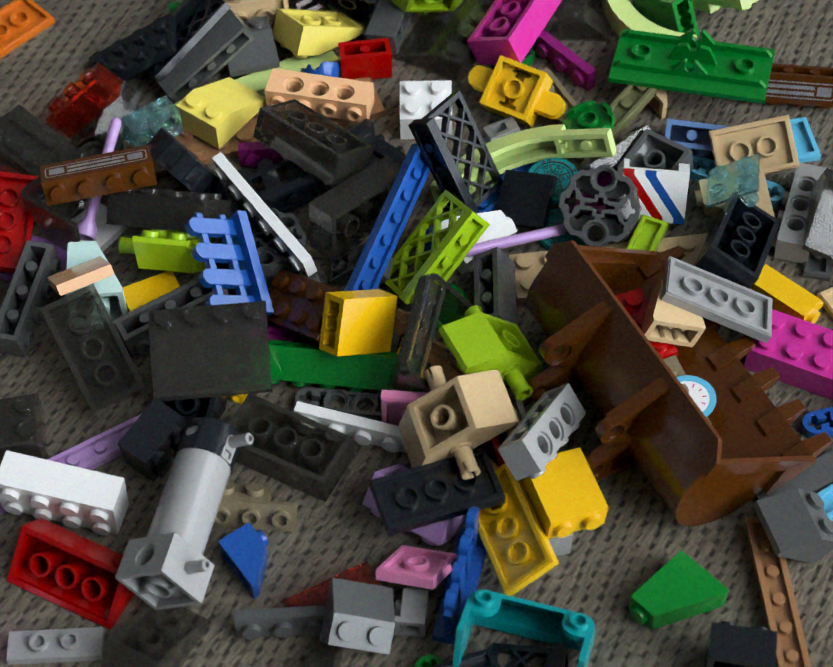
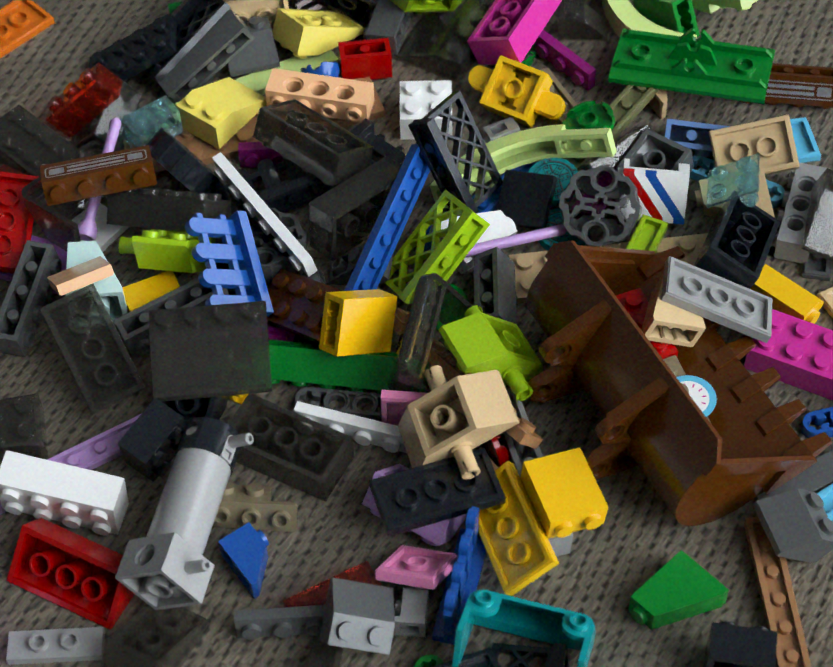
(542, 432): light grey brick -> none

